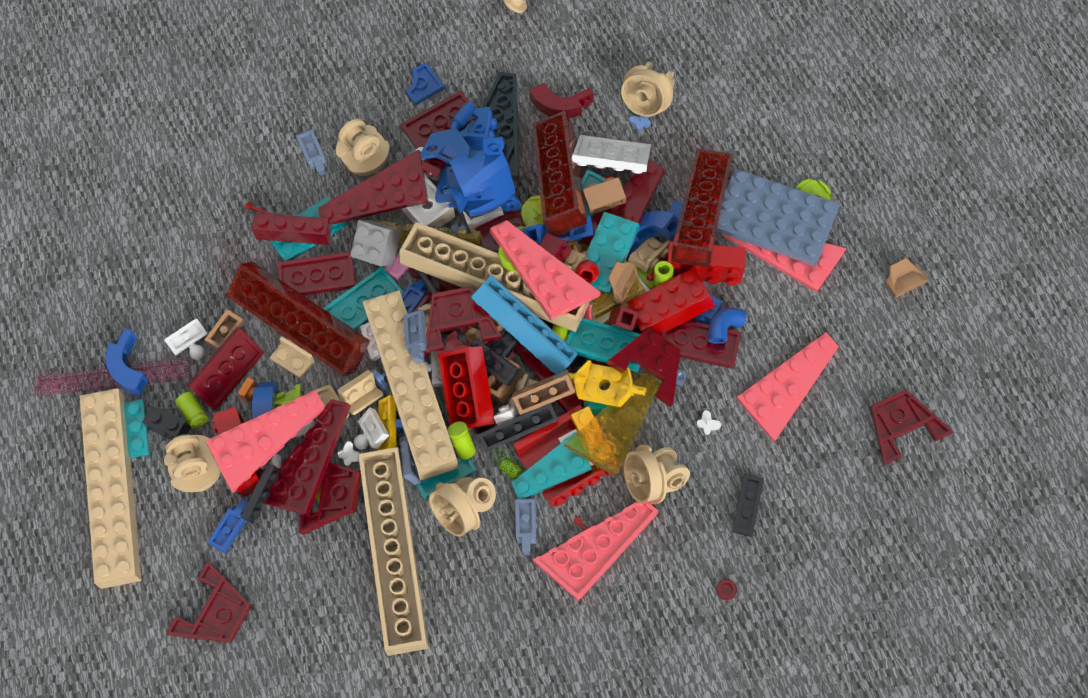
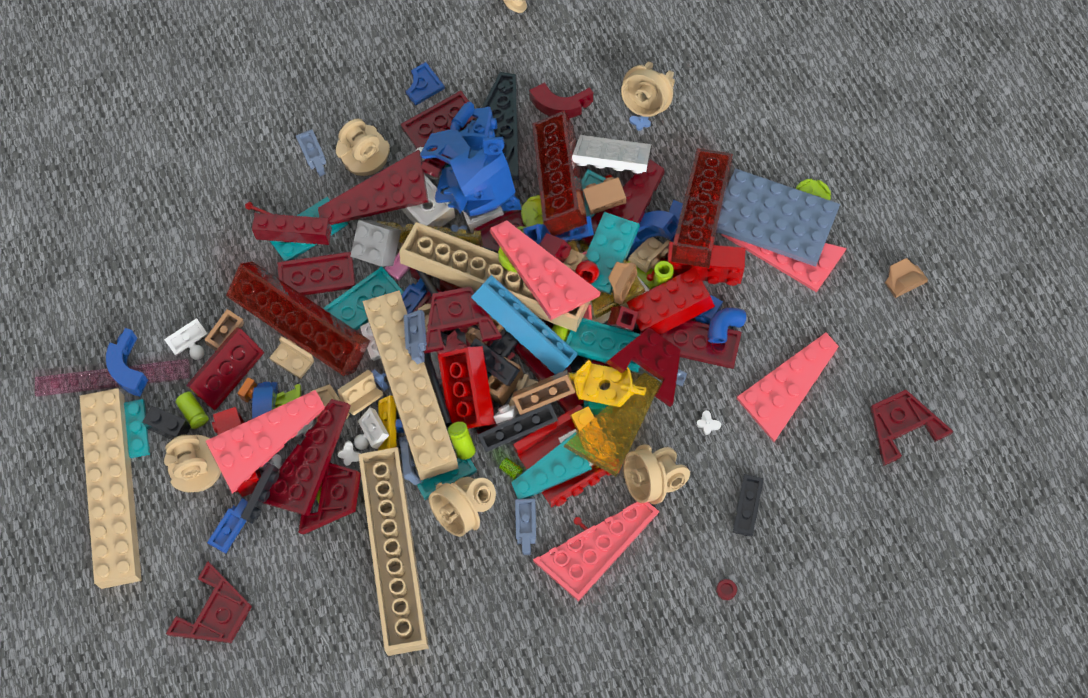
(437, 389): none -> black bar

